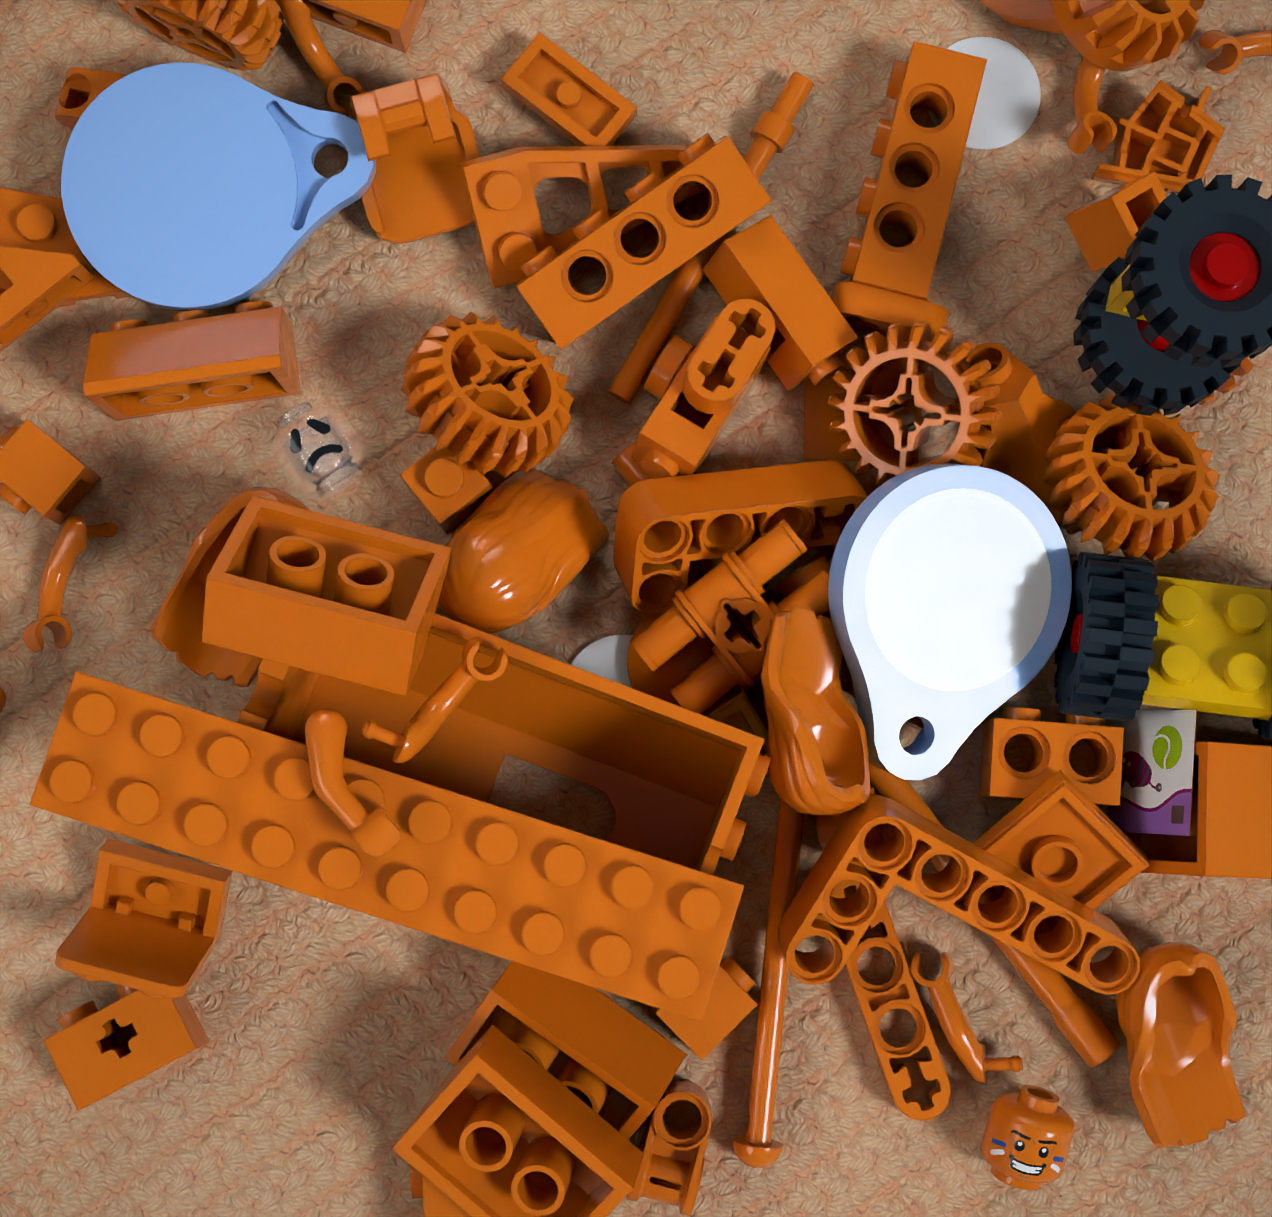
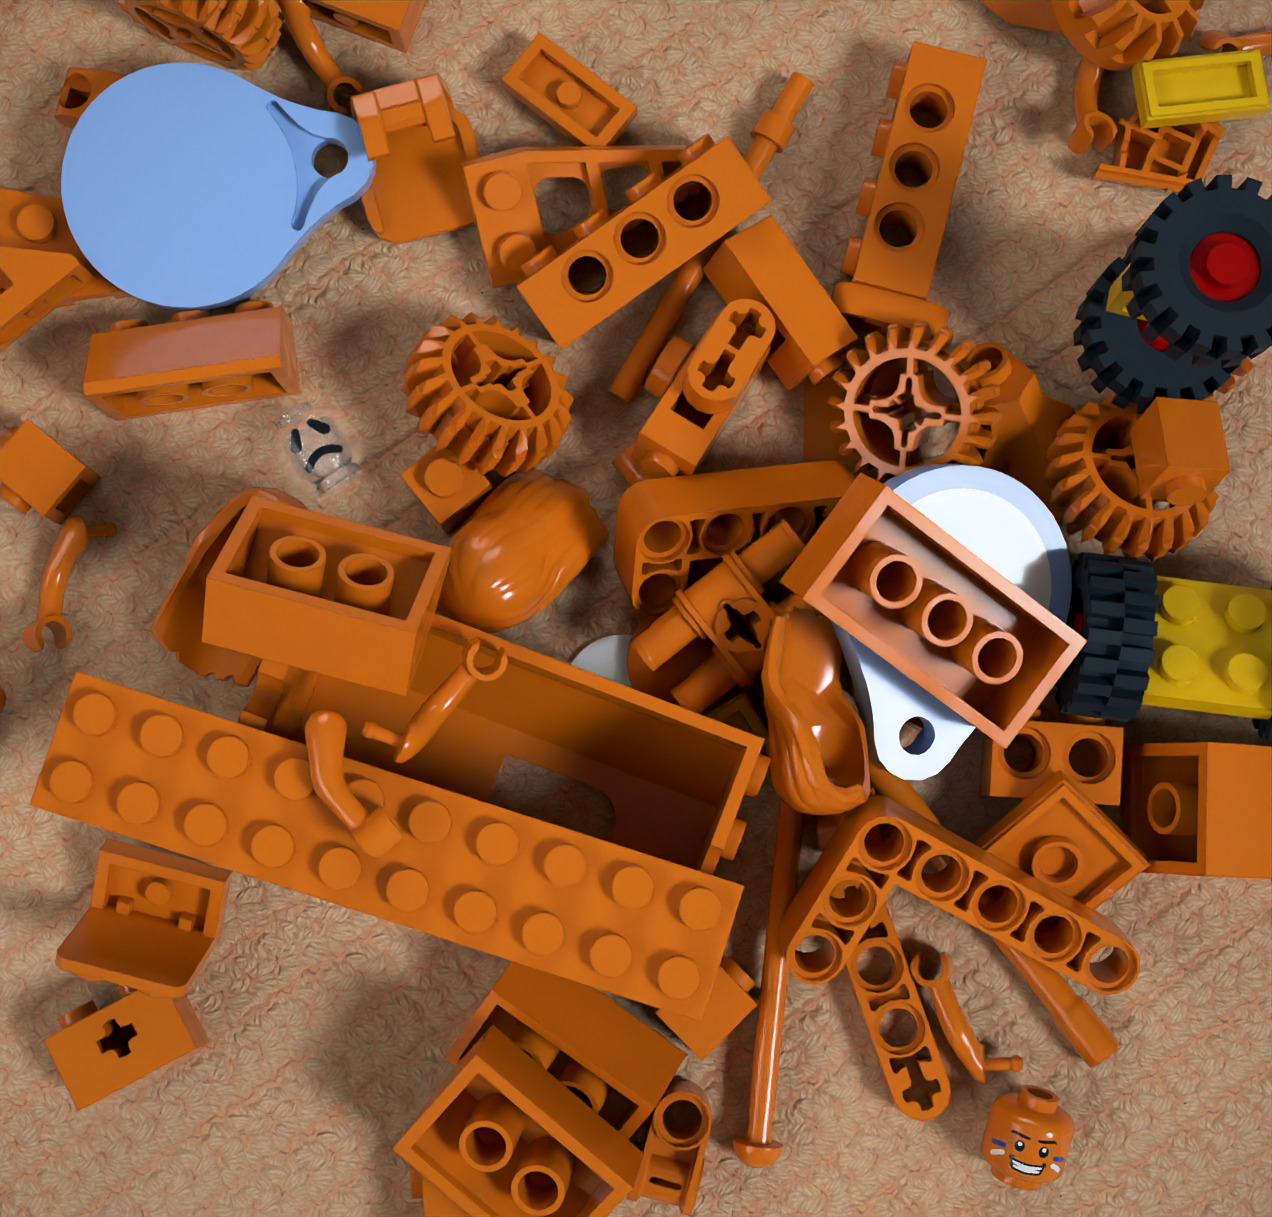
(933, 609): none -> orange brick
(1007, 94): white sticker -> none
(1111, 220): orange brick -> none
(1157, 773): sticker -> none
(1178, 1045): orange hair -> none
(1179, 450): none -> orange brick
(1200, 89): none -> yellow tile

